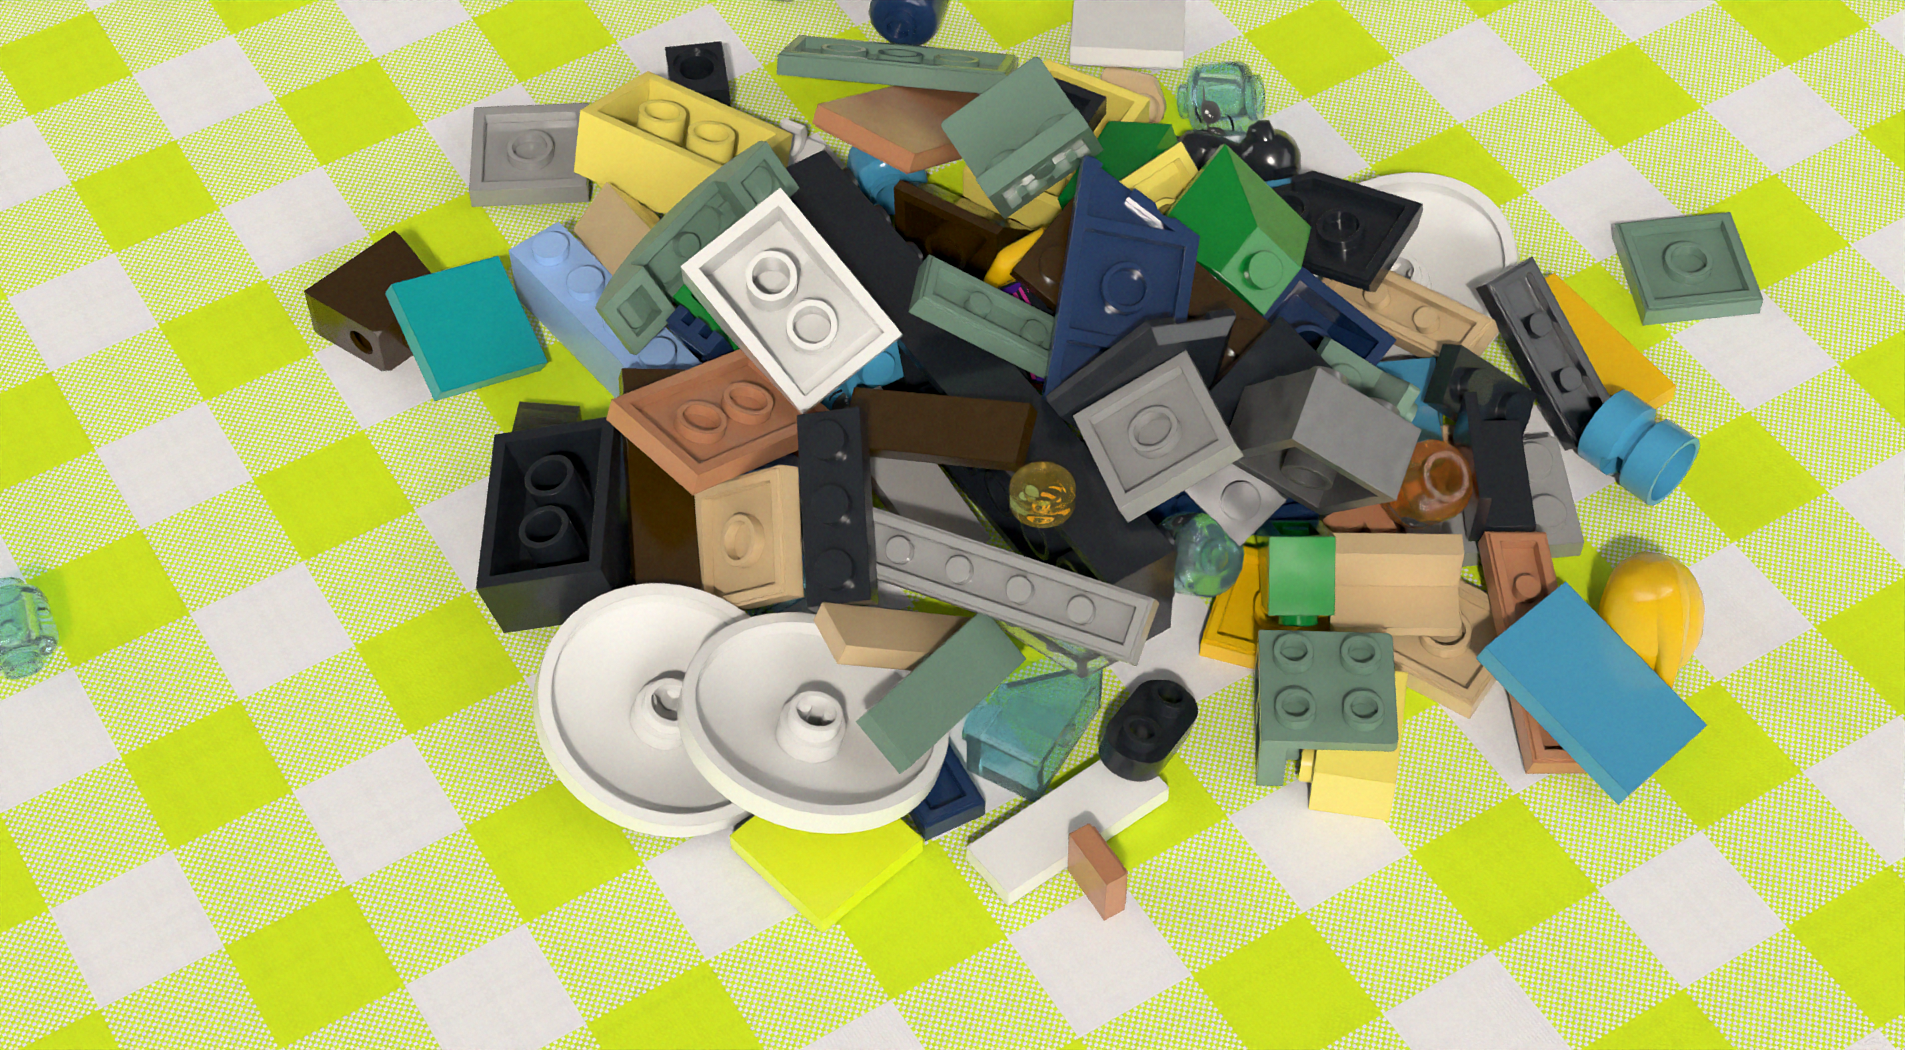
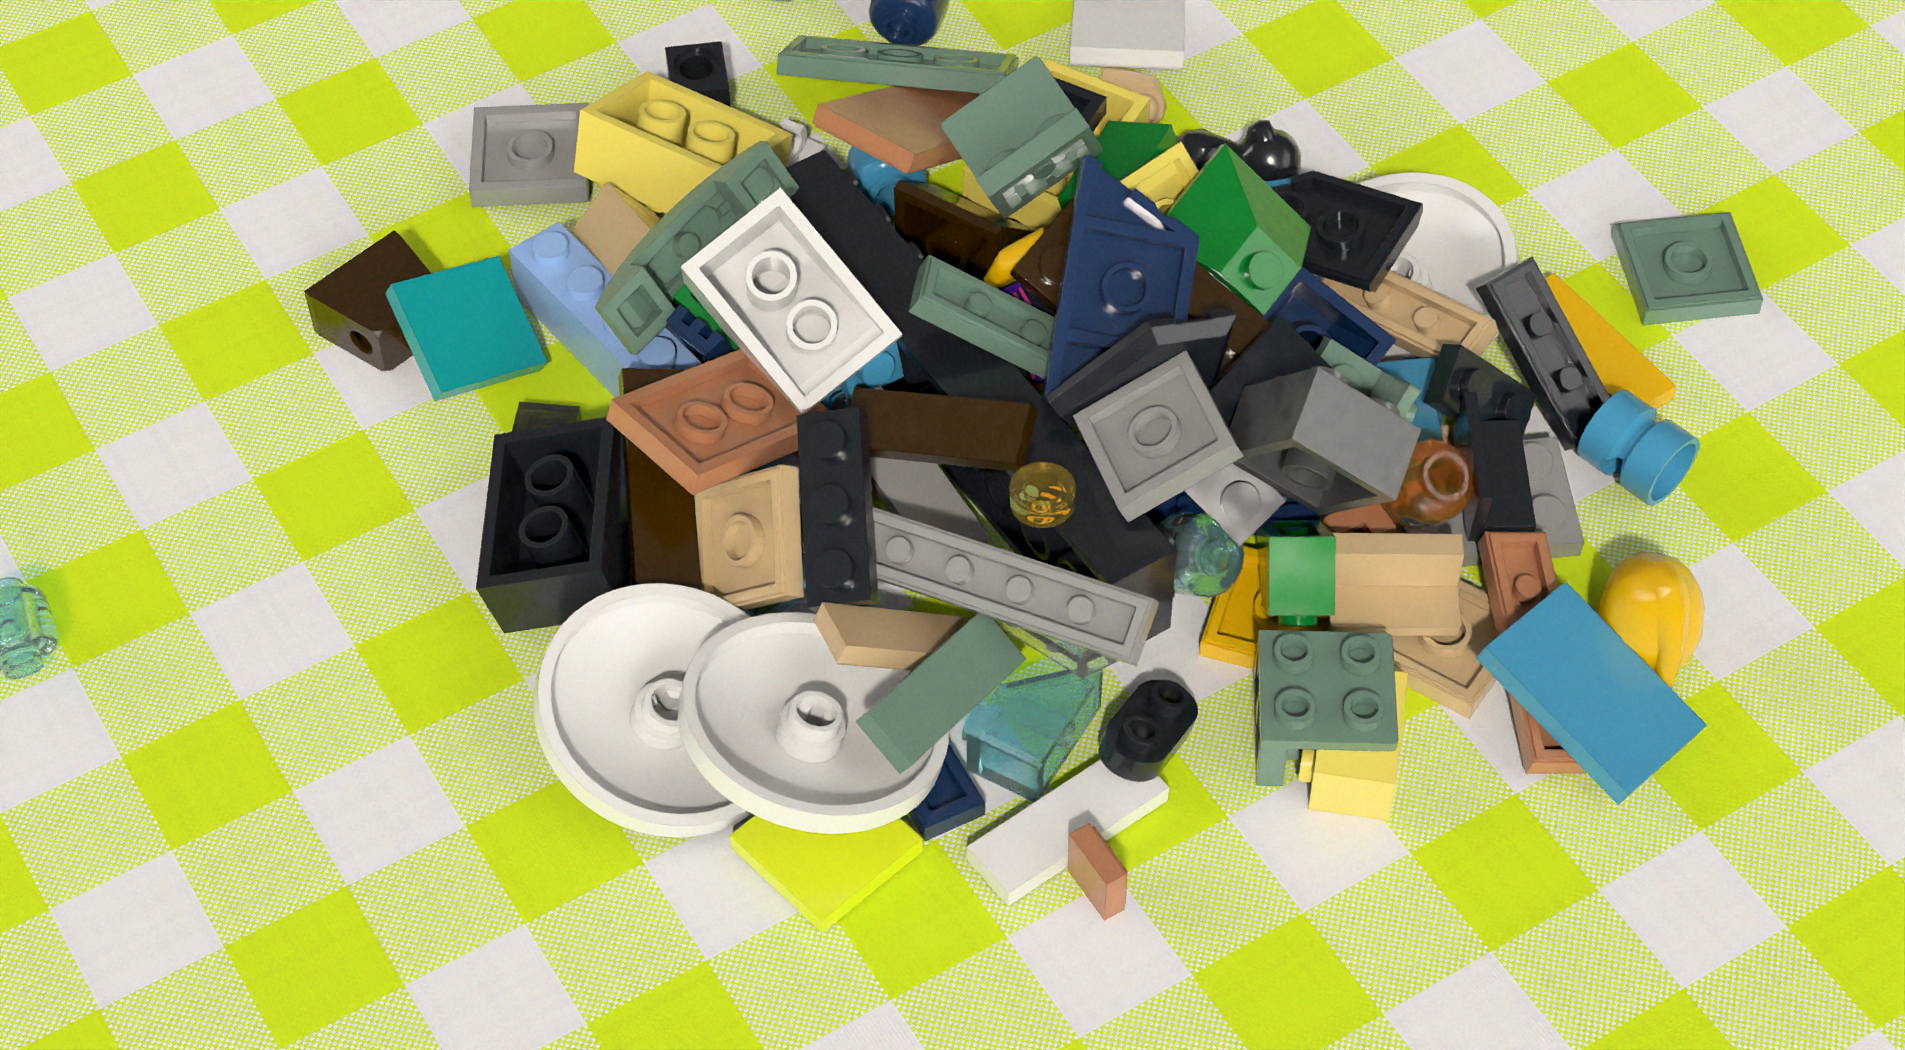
(1222, 98): clear light blue head -> none

